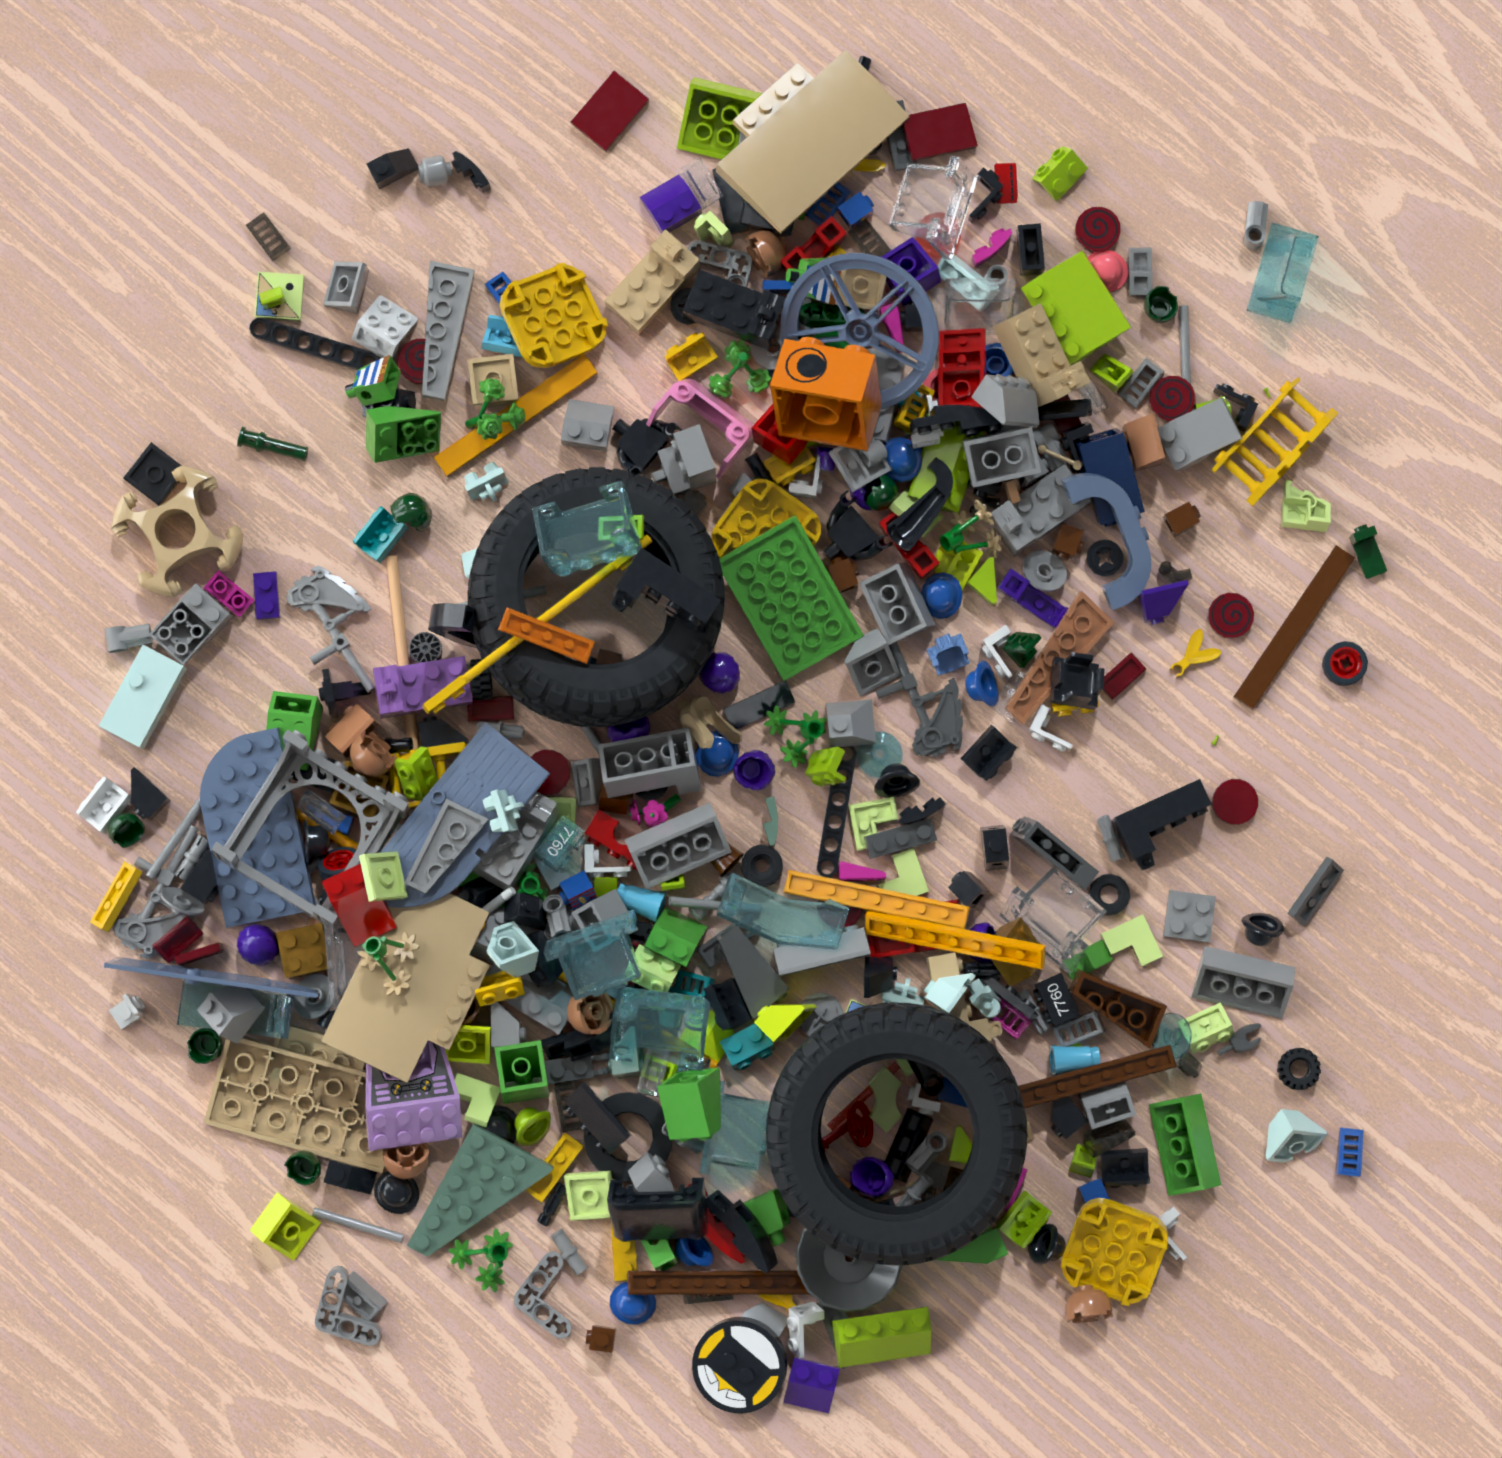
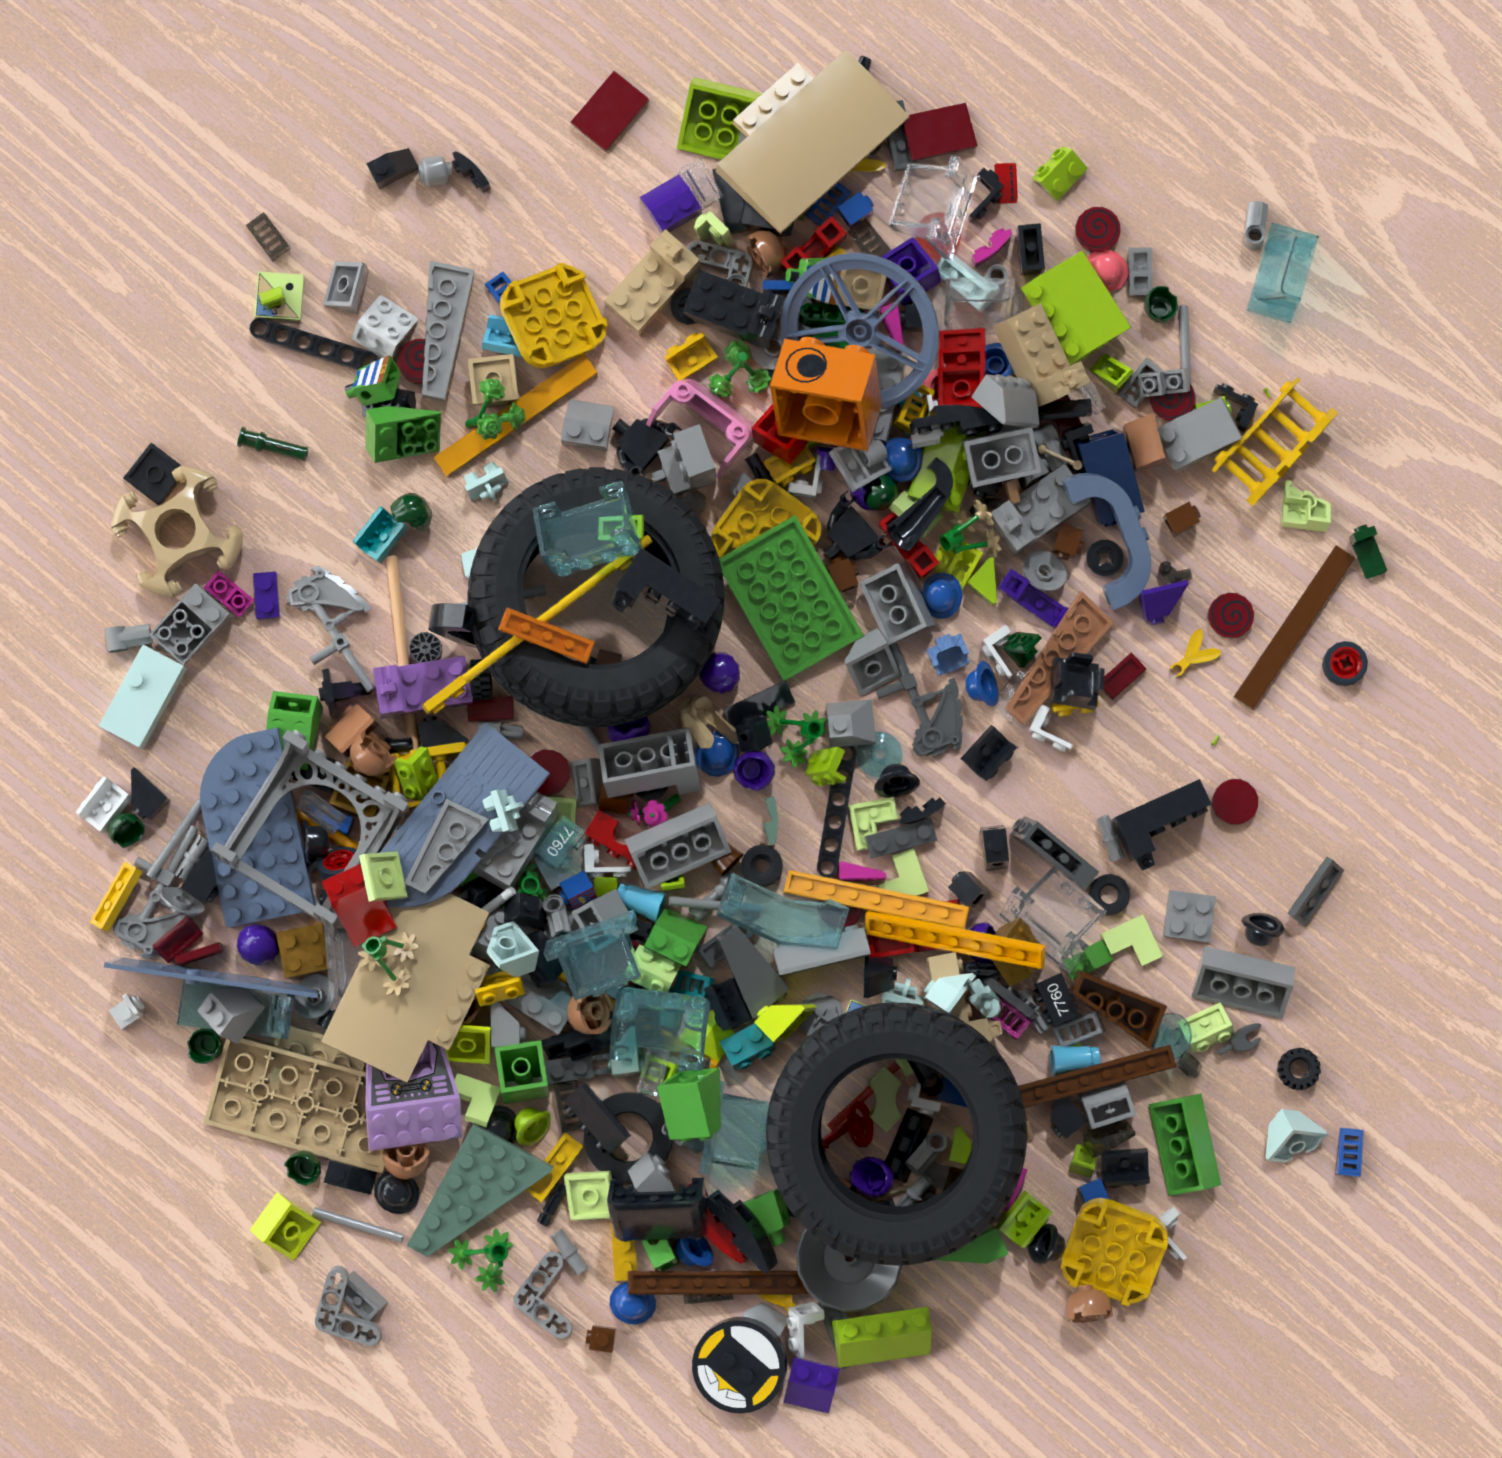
(753, 733): none -> black brick
(1164, 382): none -> light grey slope

